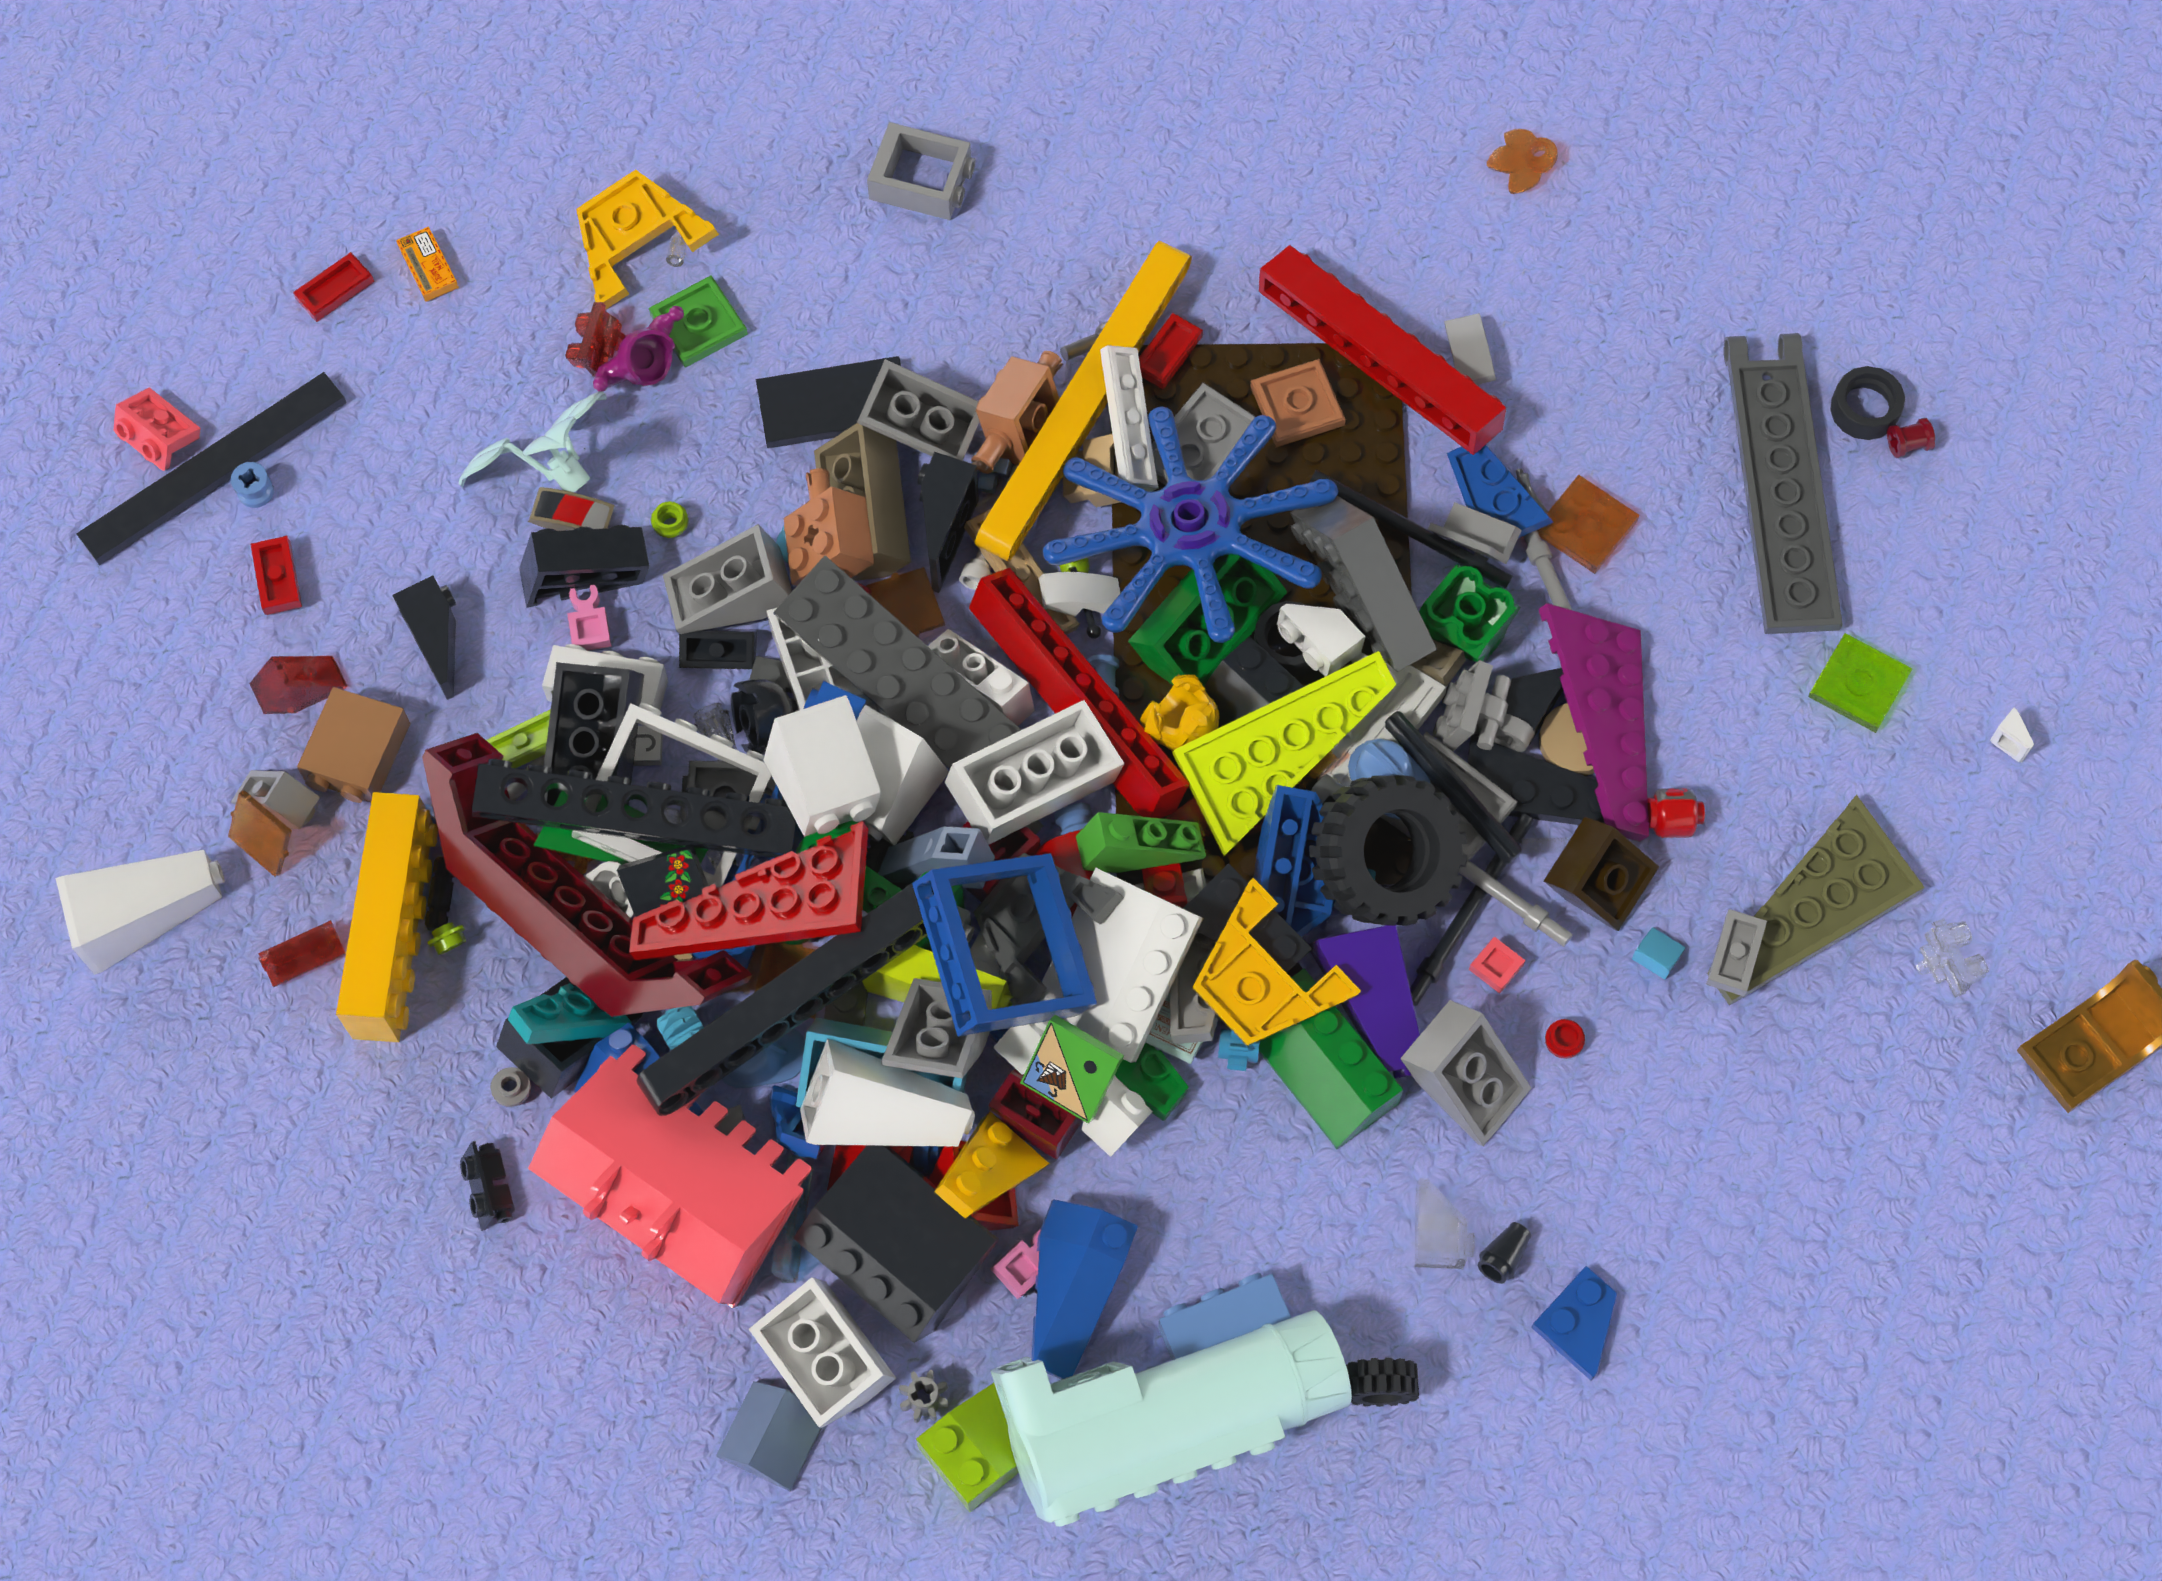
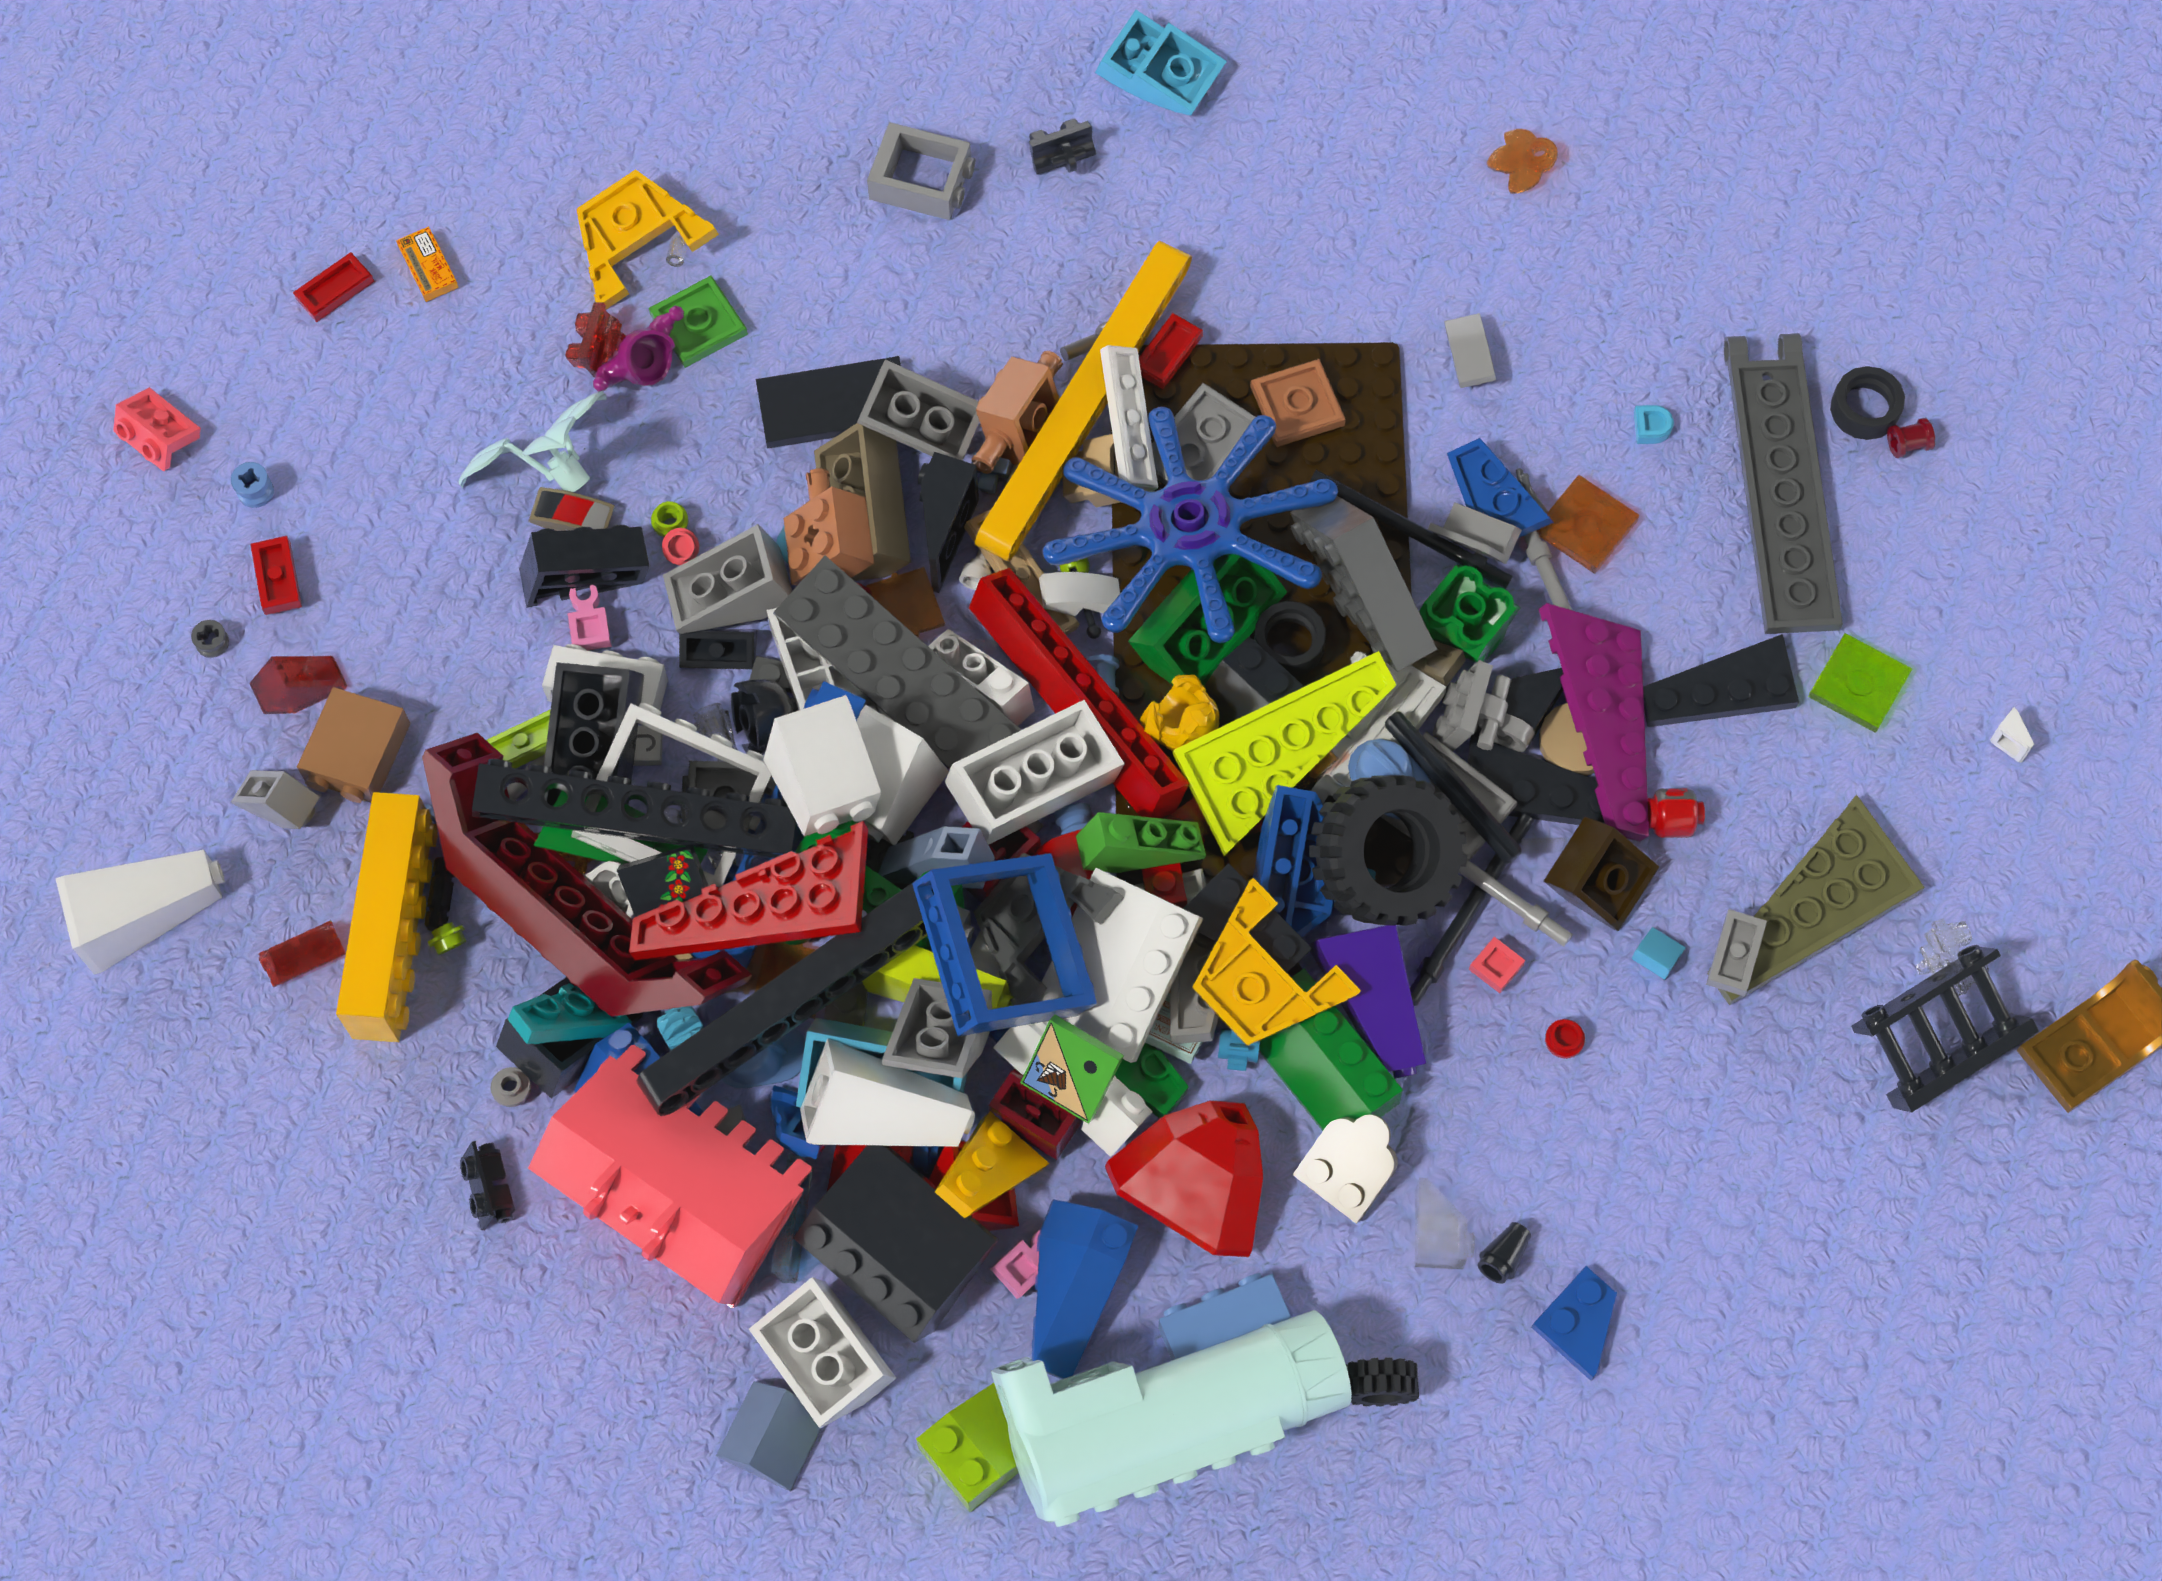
(201, 633): none -> dark grey bush
(210, 468): black tile -> none
(259, 833): clear orange piece -> none
(433, 626): black slope -> none
(680, 546): none -> coral plate
(929, 1386): light grey gear -> none
(1061, 147): none -> black hips
(1160, 65): none -> medium azure slope
(1197, 1175): none -> red brick
(1322, 635): white slope -> none
(1350, 1164): none -> plate
(1382, 349): red brick -> none
(1467, 1070): light grey slope -> none
(1652, 424): none -> medium azure tile
(1732, 685): none -> black wing
(1975, 1049): none -> black fence

